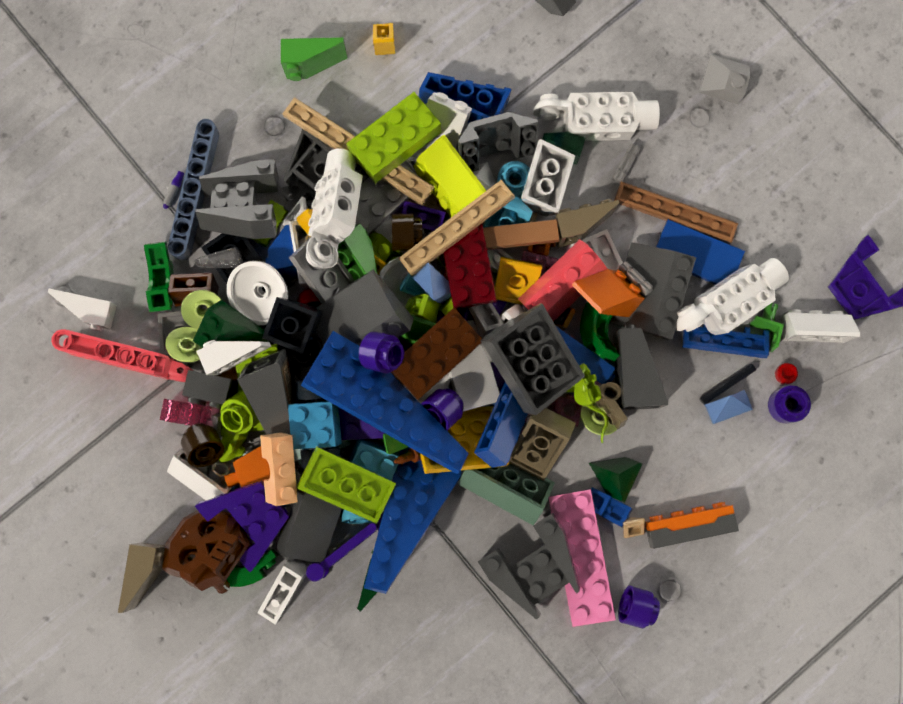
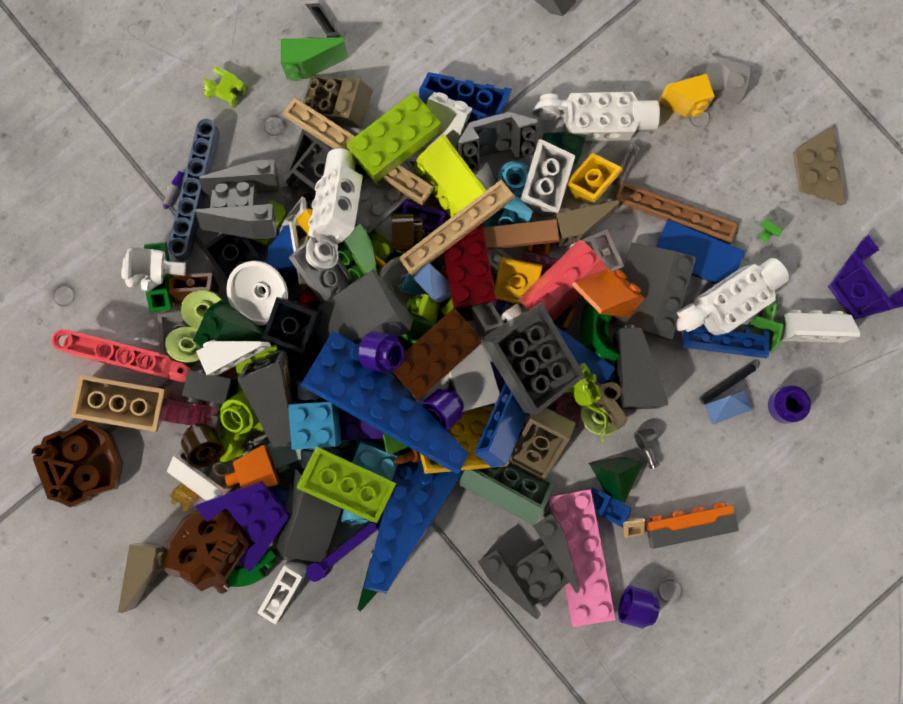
(93, 311): white slope -> none
(96, 456): none -> reddish brown brick
(118, 403): none -> tan slope
(148, 268): none -> white piece
(184, 496): none -> clear yellow tile
(224, 259): clear slope -> none
(227, 87): none -> lime animal
(279, 453): light nougat arch -> none
(317, 22): none -> dark grey slope
(339, 99): none -> dark tan slope
(383, 39): yellow slope -> none
(592, 178): none -> yellow slope
(636, 278): light grey axle -> none
(645, 440): none -> dark grey bar
(688, 96): none -> yellow slope
(769, 229): none -> bright green tile
(786, 373): red tile -> none
(819, 168): none -> dark tan wing

